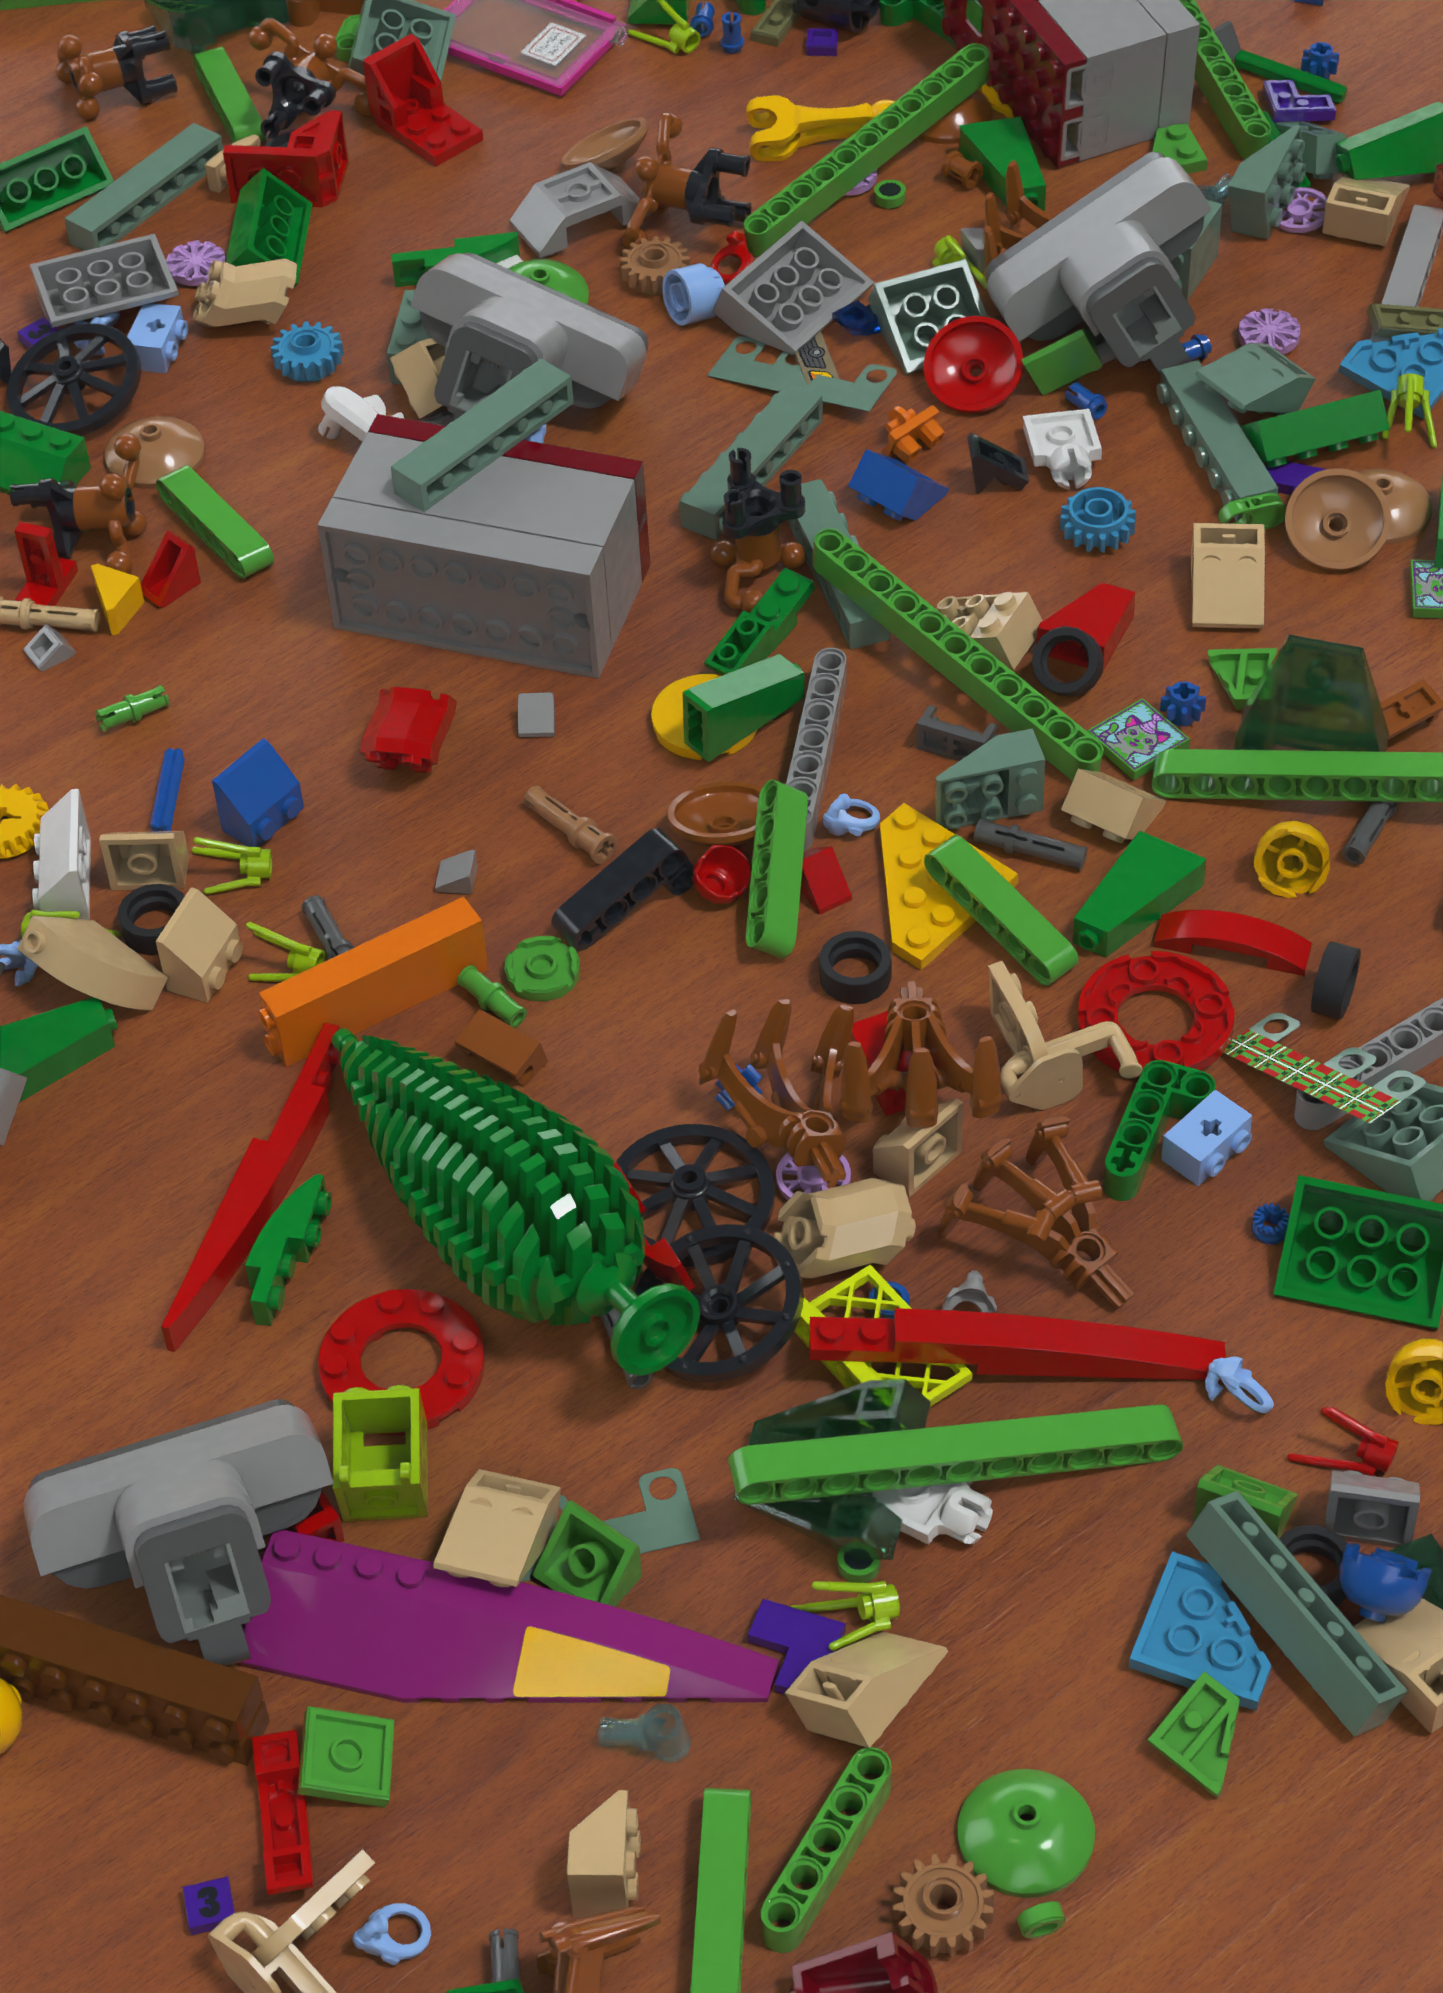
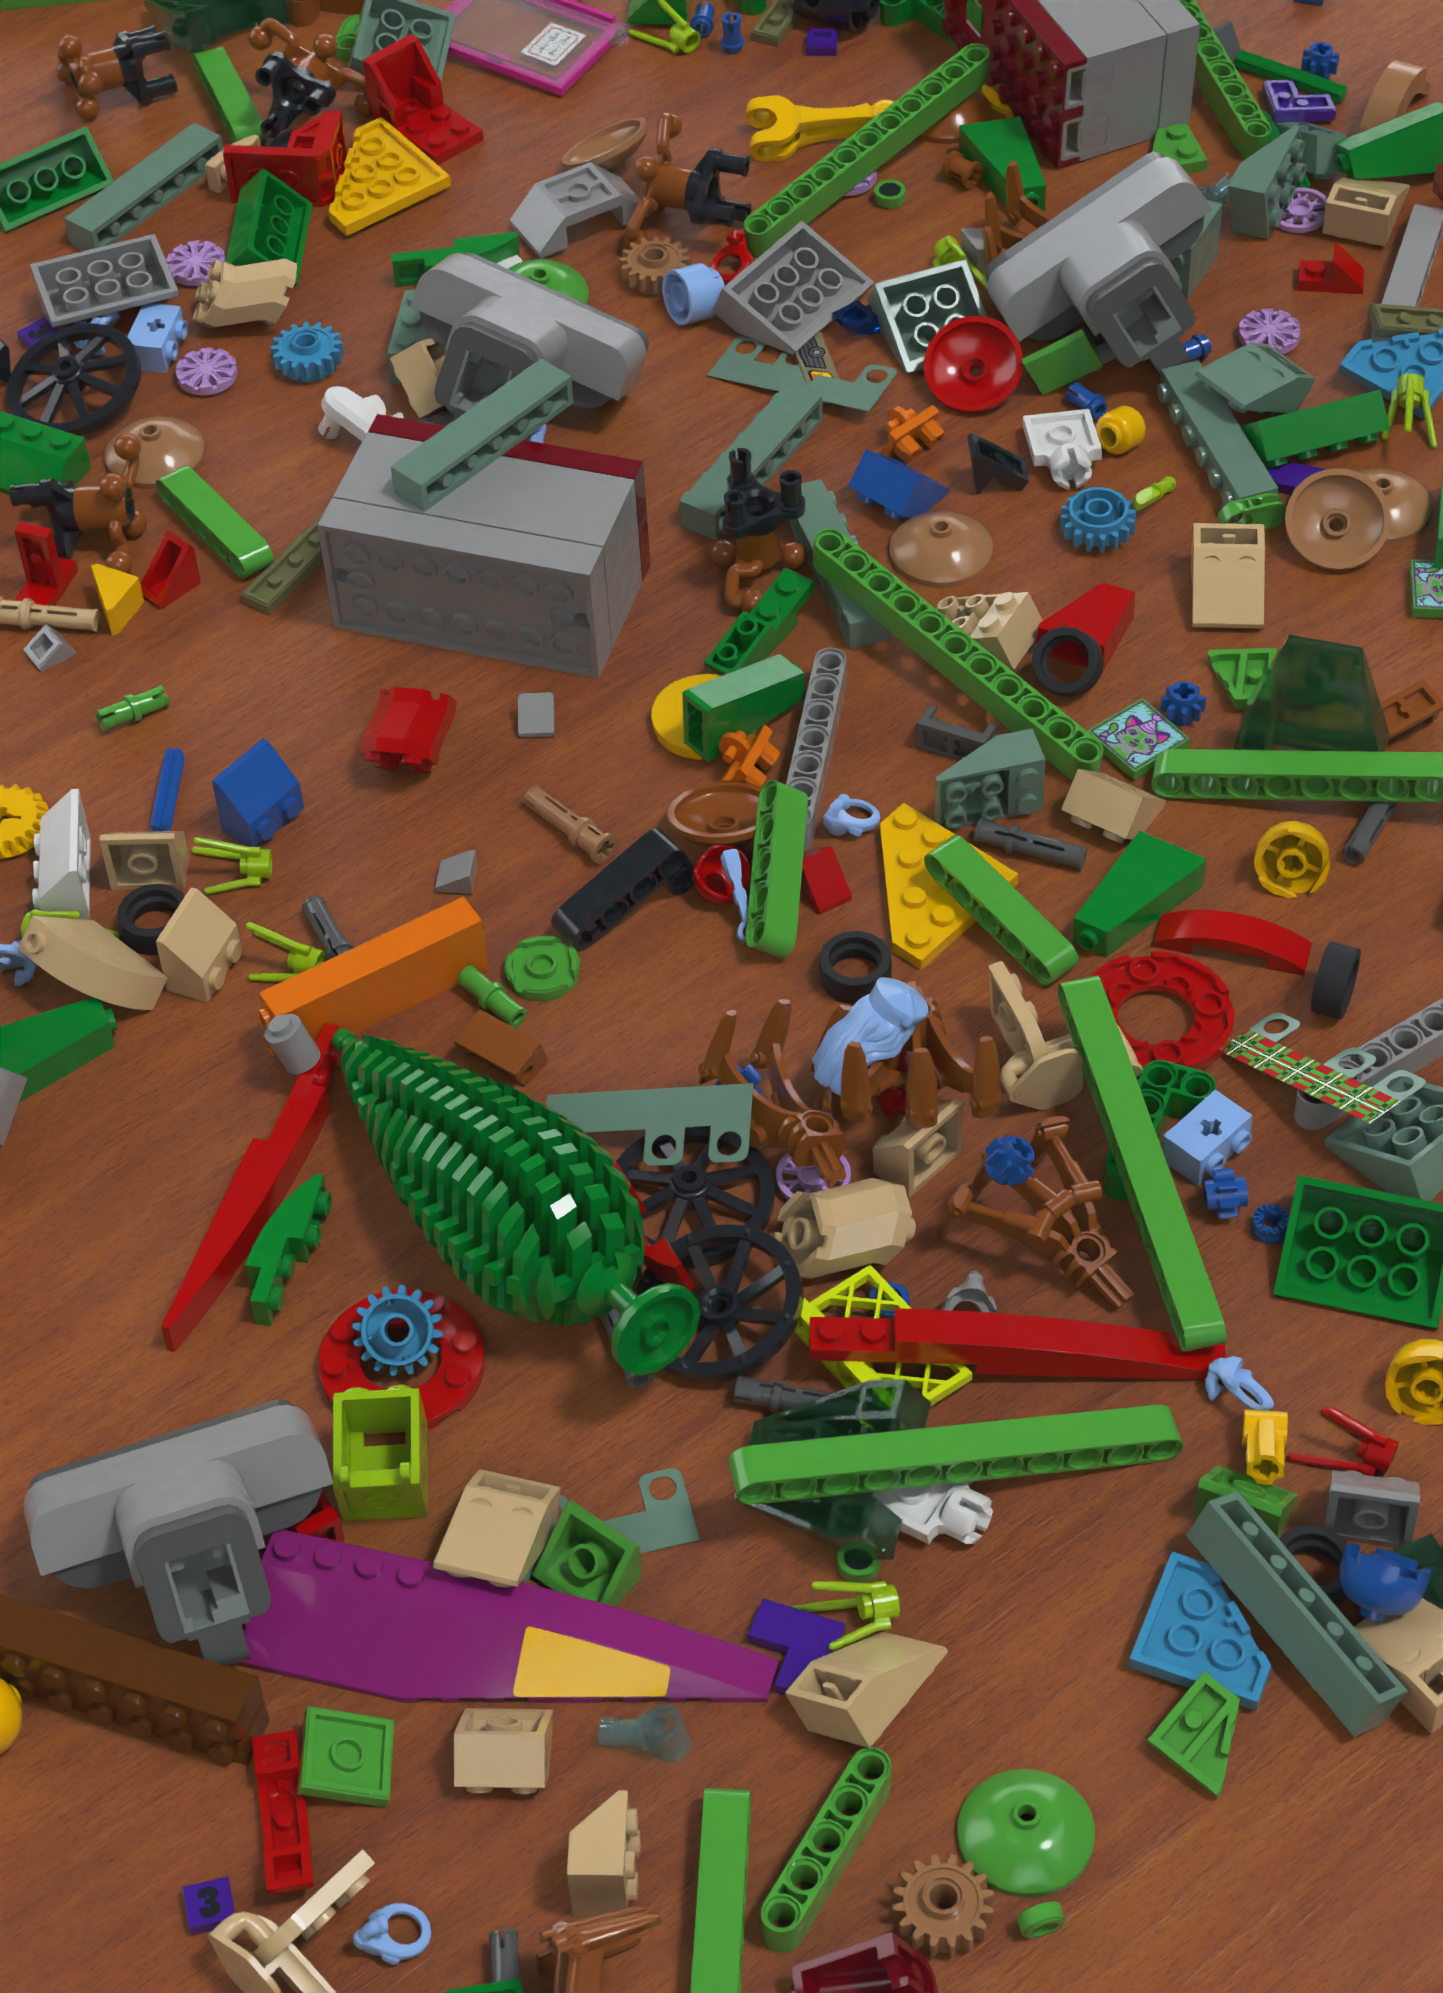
(206, 373): none -> lavender wheel
(286, 572): none -> olive tile
(292, 1043): none -> light grey brick
(381, 1314): none -> dark azure gear
(382, 177): none -> yellow plate
(503, 1749): none -> tan slope
(664, 1113): none -> sand green piece
(732, 867): none -> light blue piece
(744, 753): none -> orange hips
(773, 1394): none -> dark grey pin
(878, 1022): none -> light blue hair
(941, 549): none -> medium nougat dish
(1009, 1160): none -> blue gear
(1120, 429): none -> yellow head
(1142, 1165): none -> bright green beam
(1153, 492): none -> lime piece
(1224, 1193): none -> blue gear
(1265, 1441): none -> yellow piece
(1339, 276): none -> red slope
(1394, 93): none -> medium nougat arch

